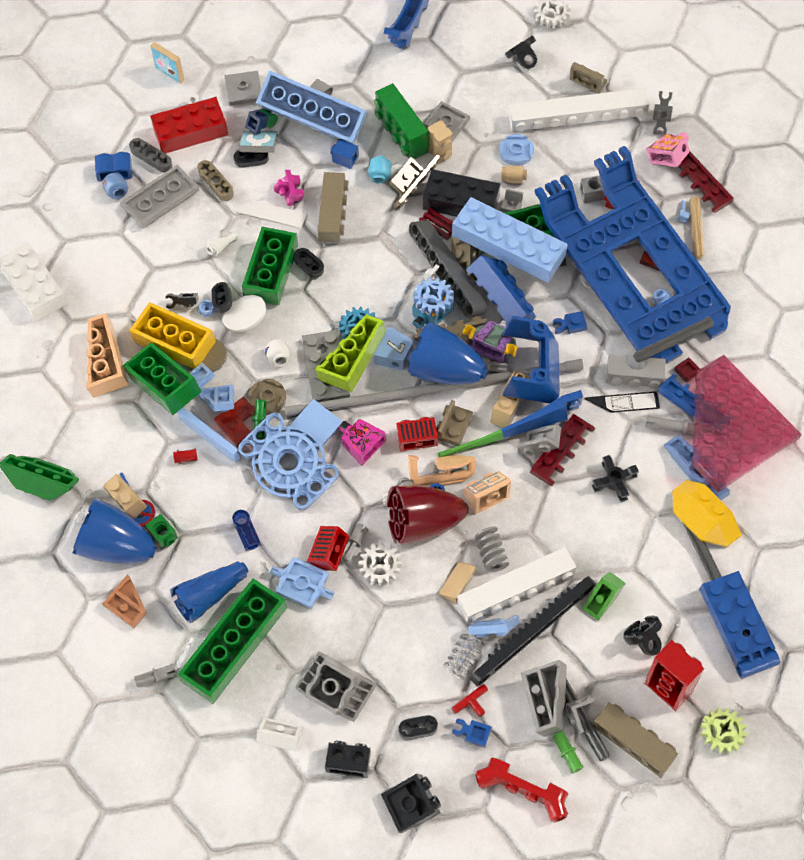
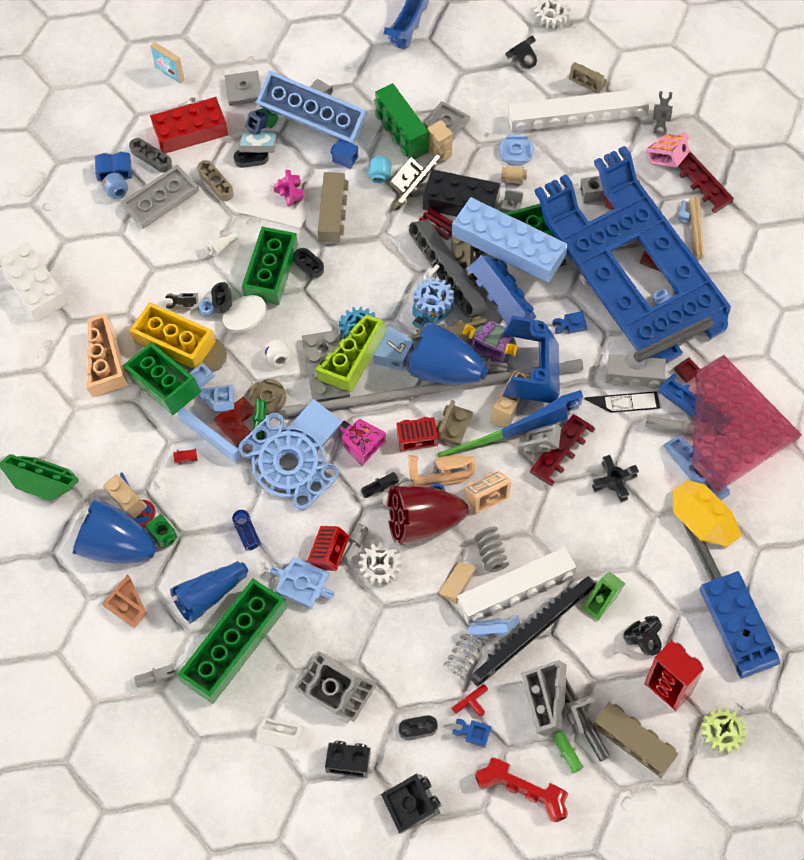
(379, 485): none -> black axle

